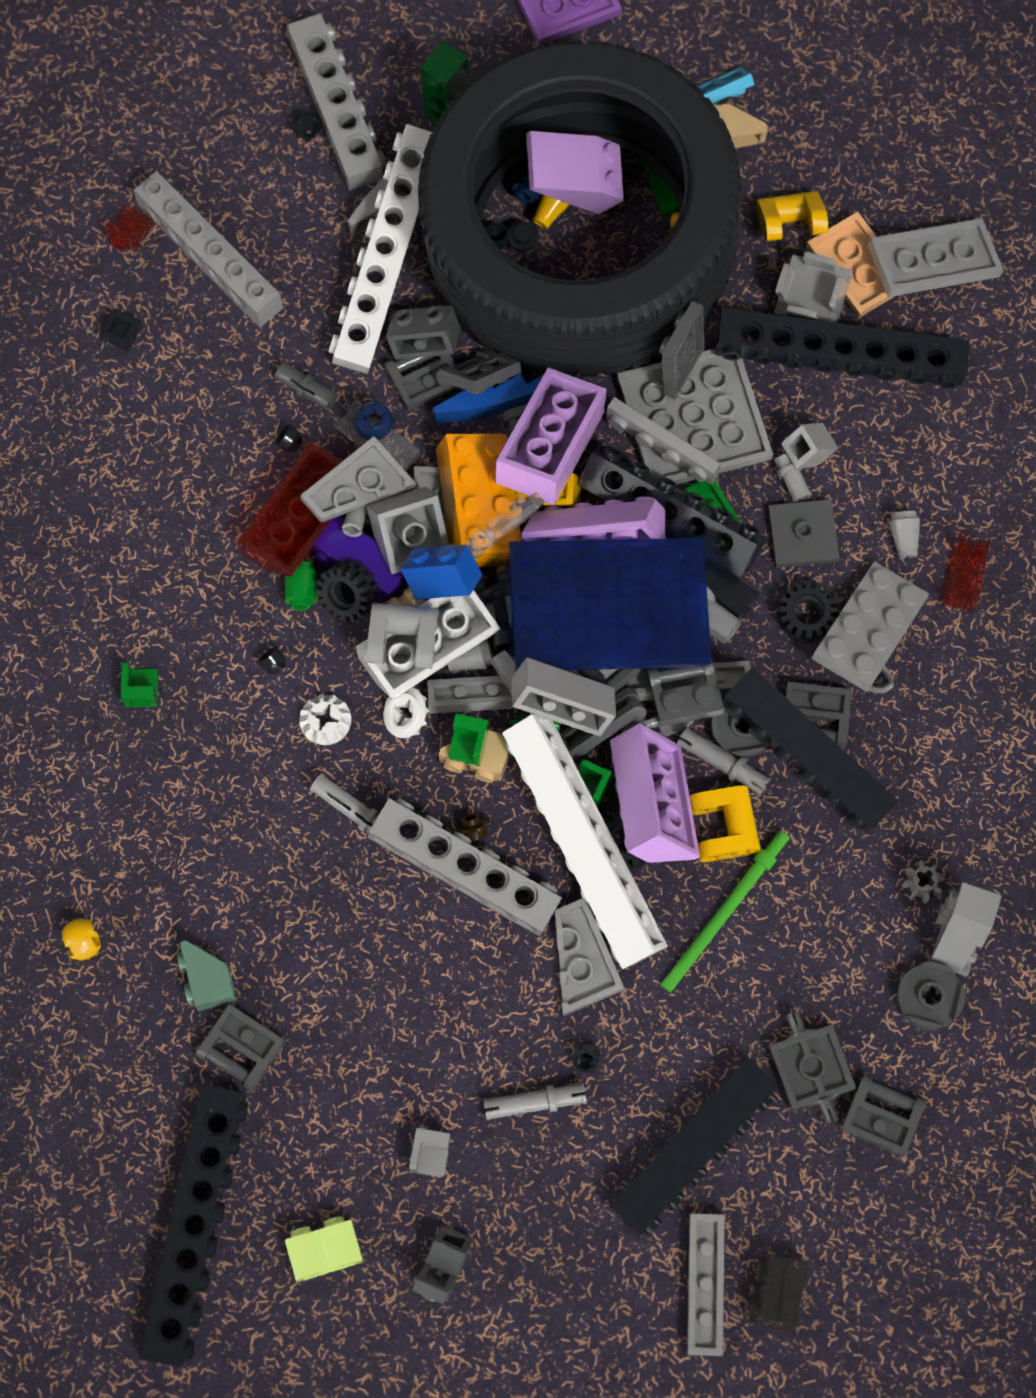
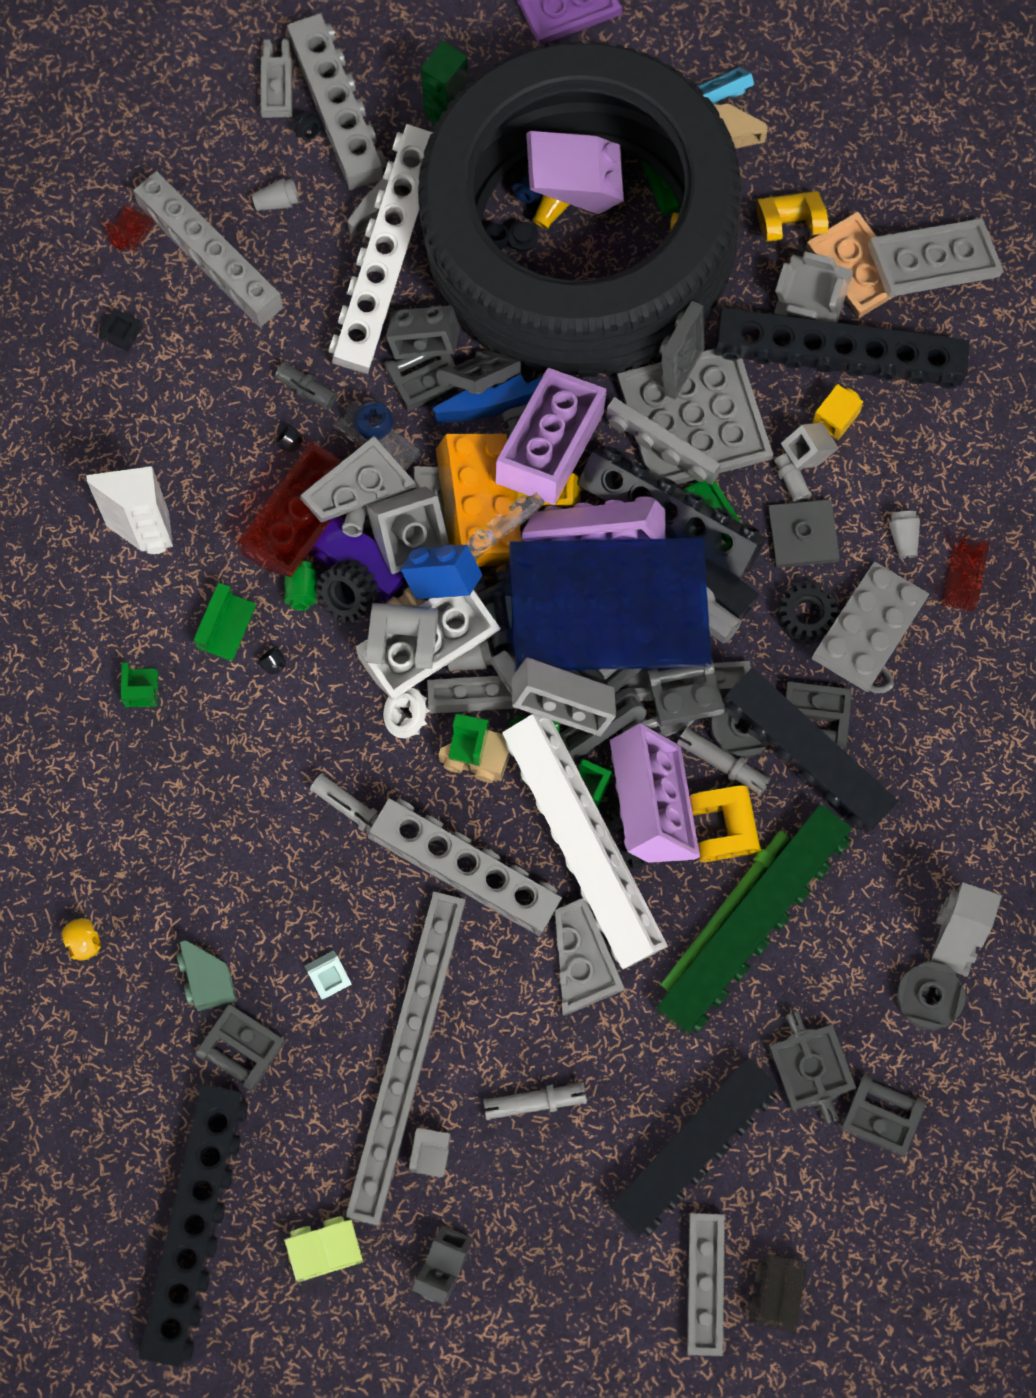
(133, 507): none -> white slope
(224, 623): none -> green panel
(276, 81): none -> light grey hinge
(276, 195): none -> light grey cone
(328, 975): none -> light aqua slope
(331, 732): white gear -> none
(405, 1060): none -> light grey plate
(473, 826): dark brown plate -> none
(589, 1059): black hinge -> none
(754, 920): none -> dark green brick
(839, 410): none -> yellow brick
(929, 888): light grey gear -> none

